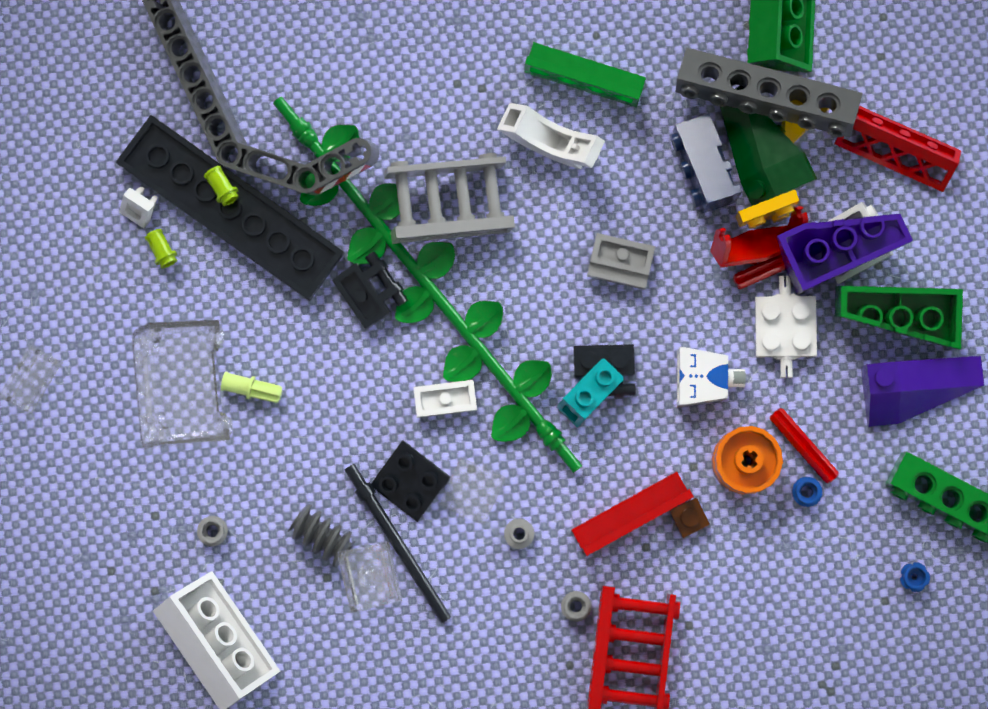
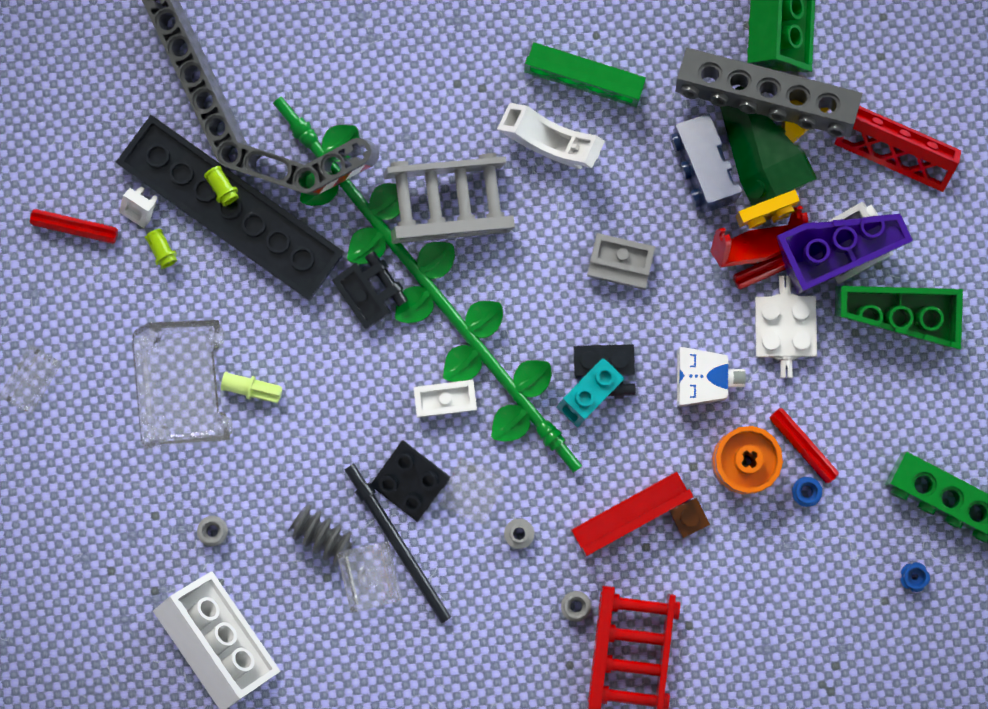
(74, 226): none -> red axle
(912, 387): dark purple wedge -> none

